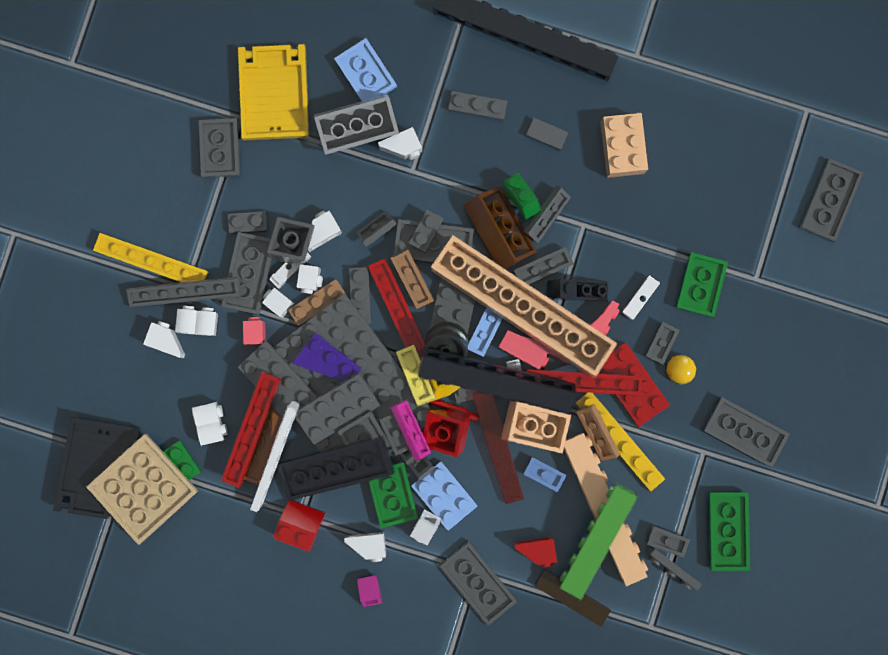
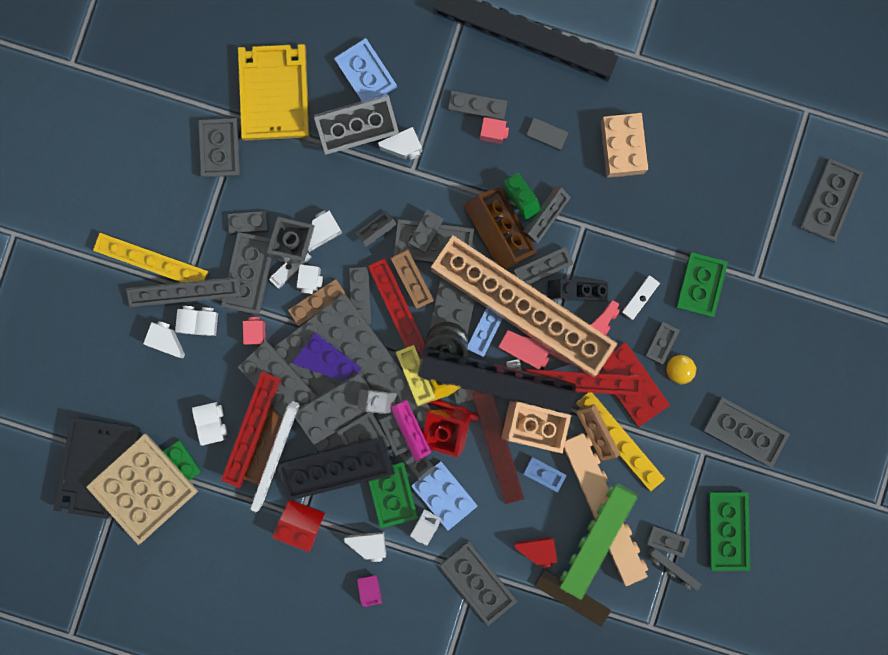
(277, 302): white brick -> none
(376, 401): none -> light grey slope
(494, 130): none -> coral brick

